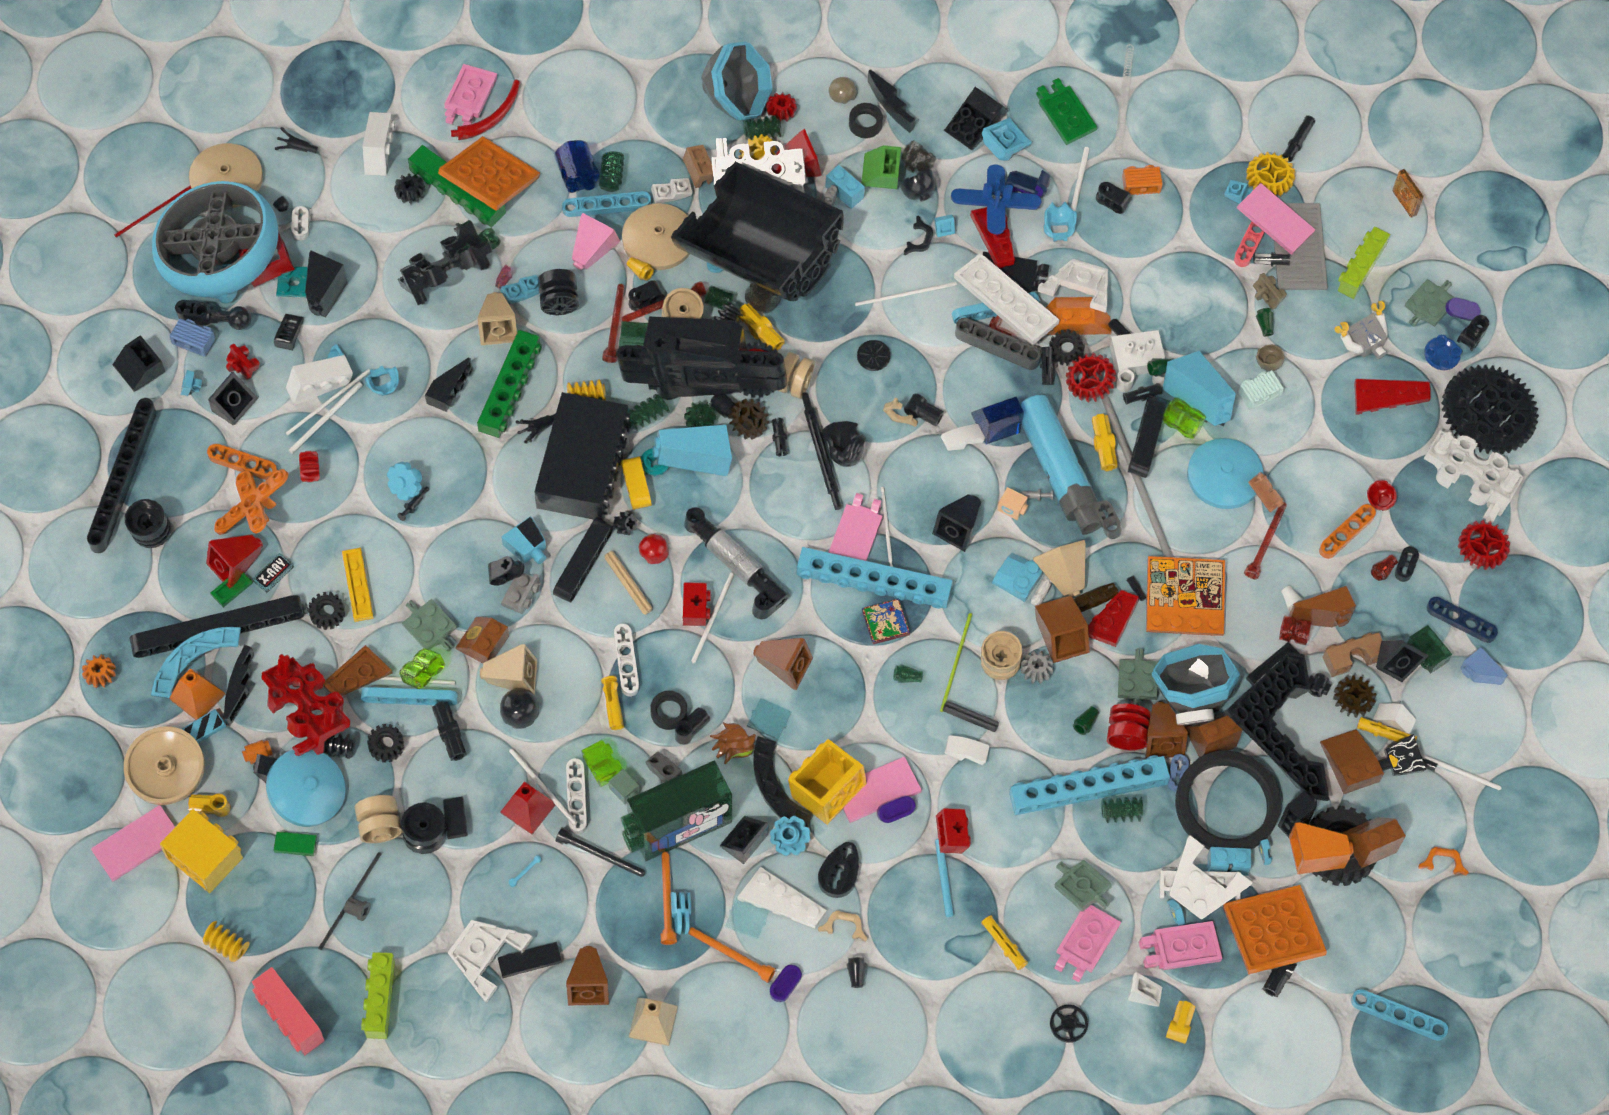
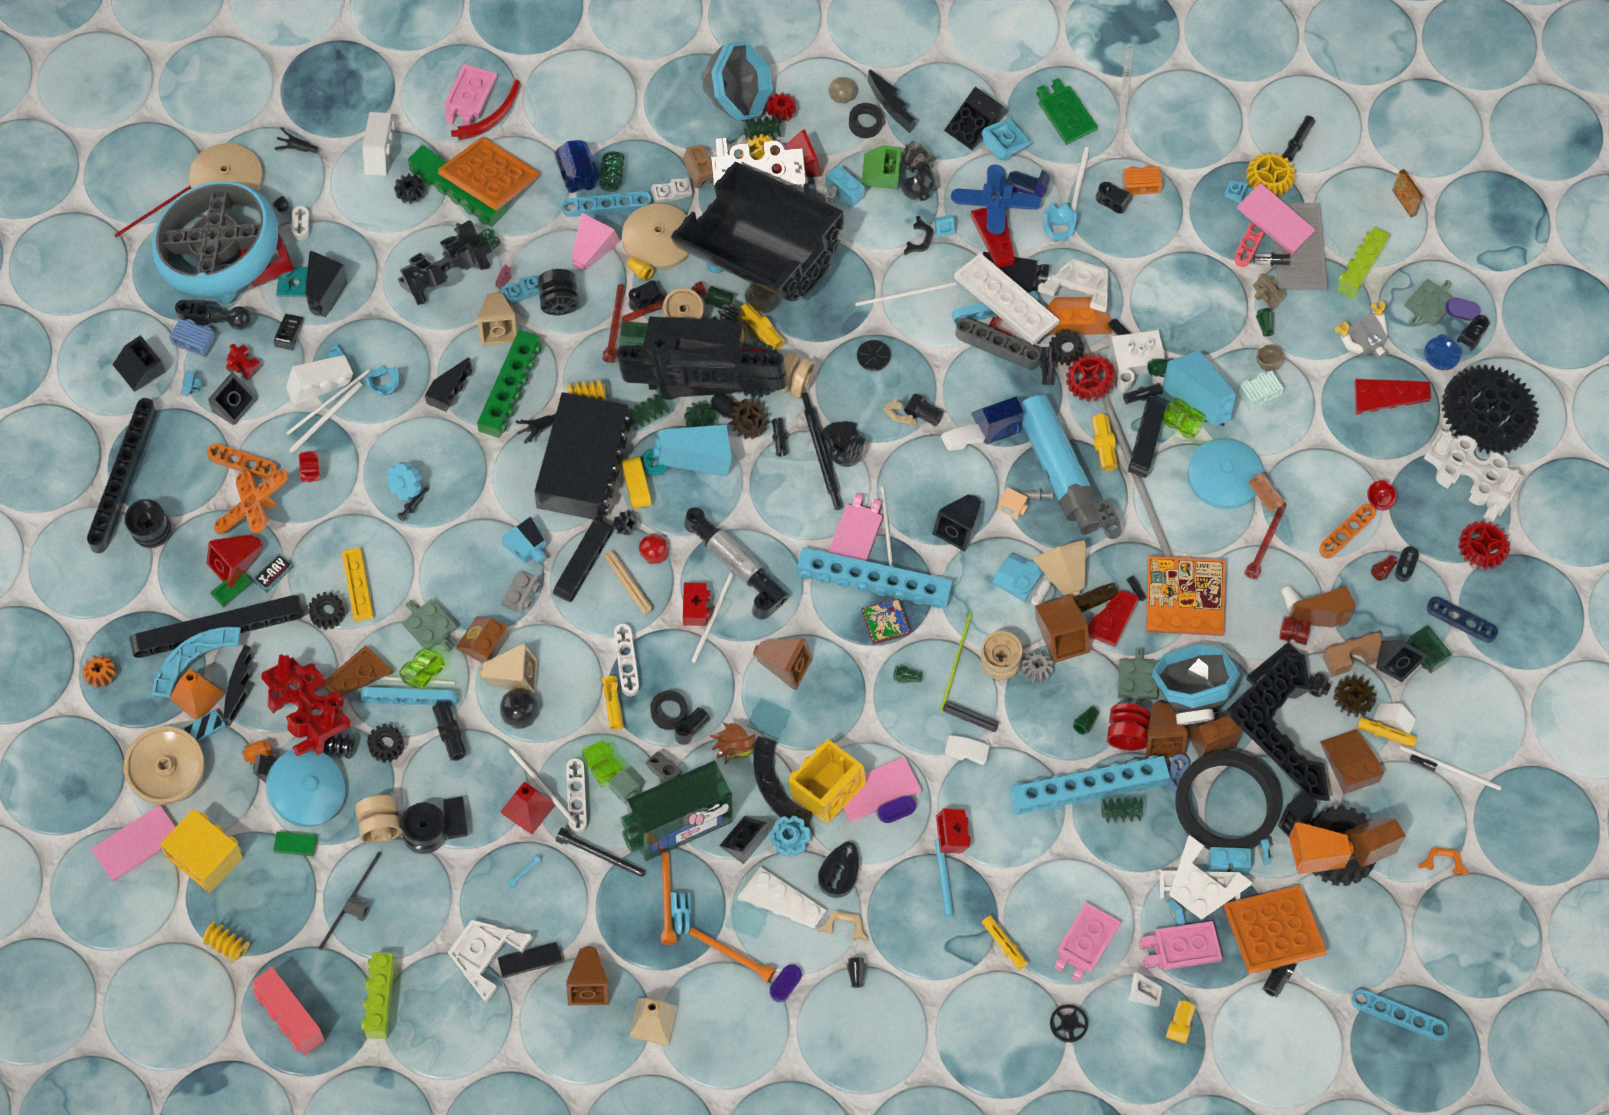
(208, 804): yellow piece -> none
(504, 570): black piece -> none
(1082, 885): sand green plate -> none
(1403, 758): black torso -> none
(1483, 669): medium blue slope -> none

